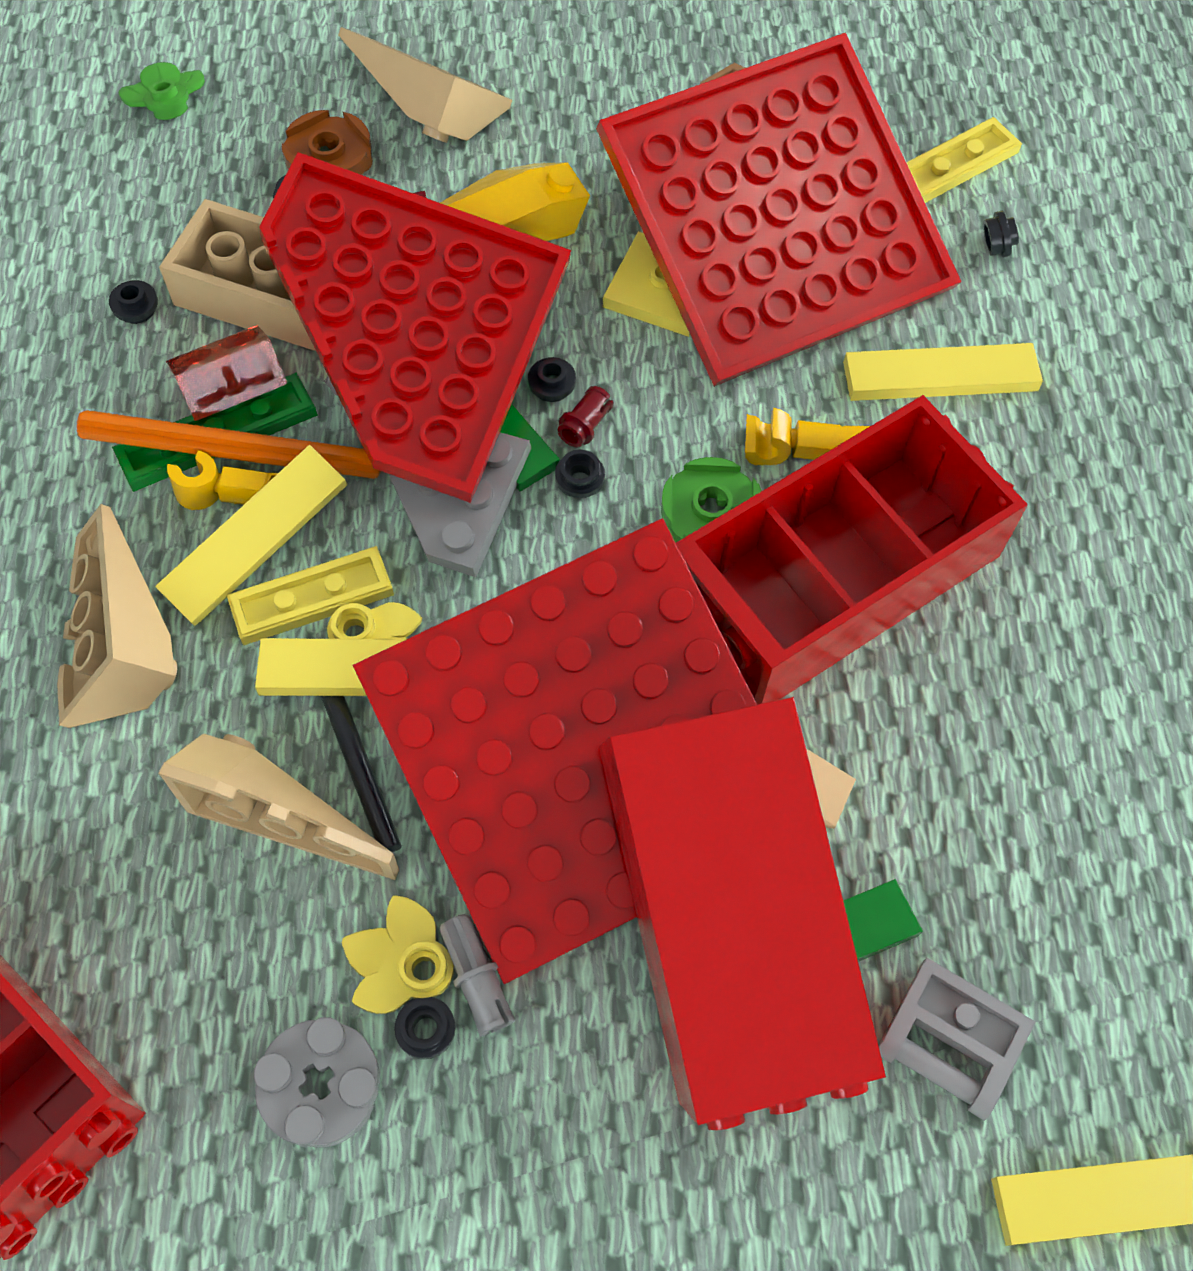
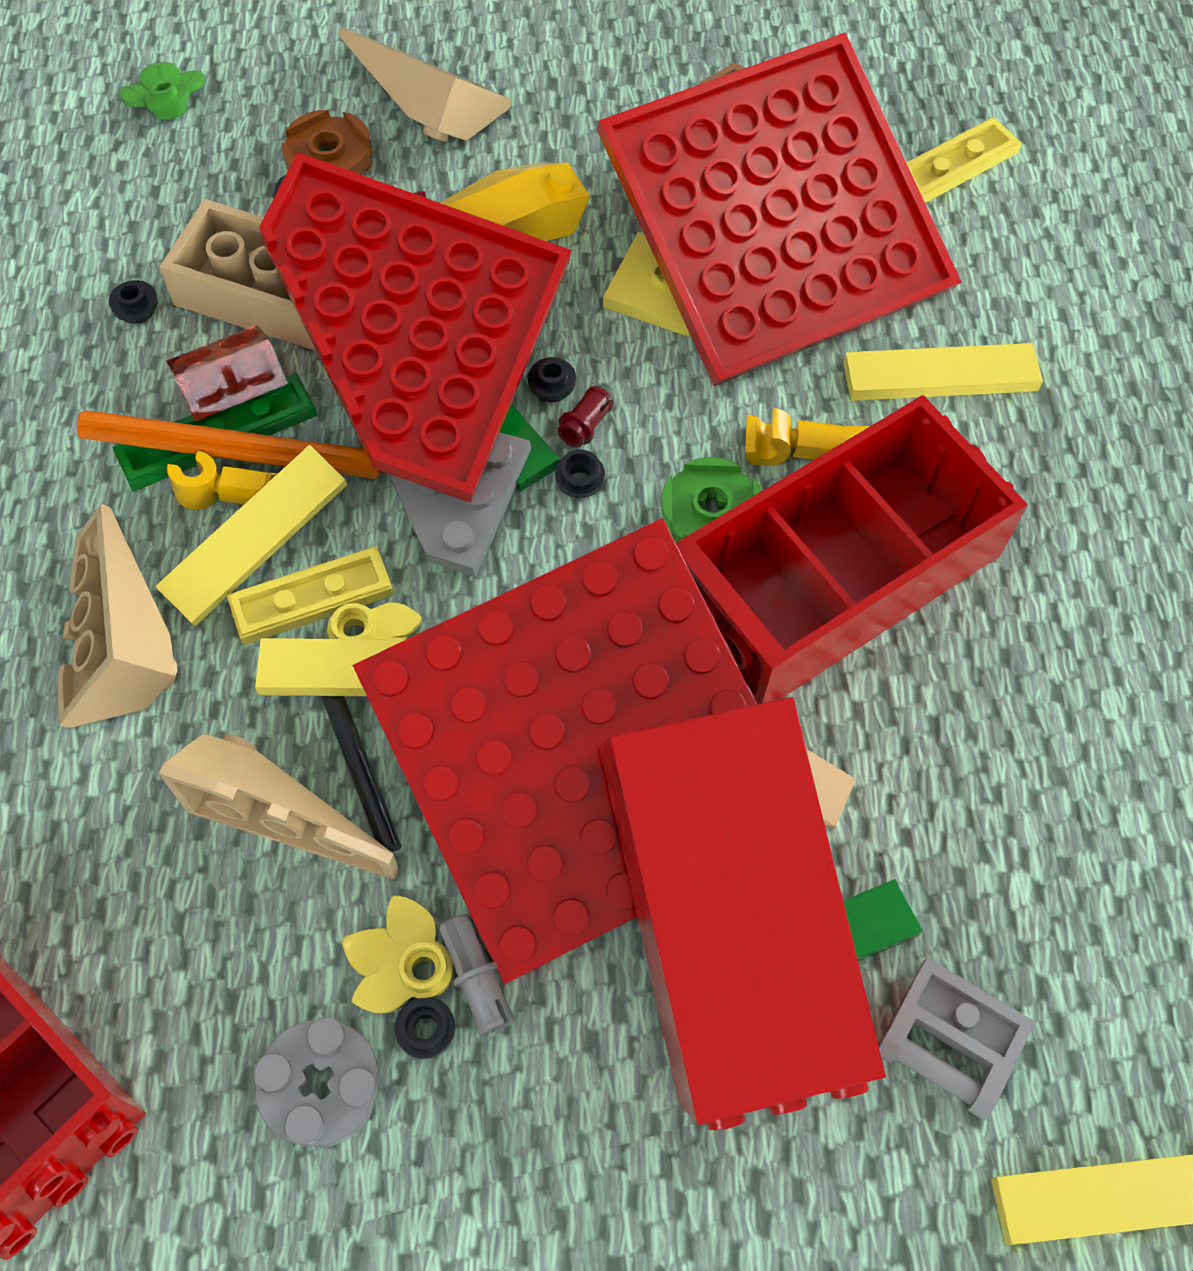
(1000, 234): black plate -> none

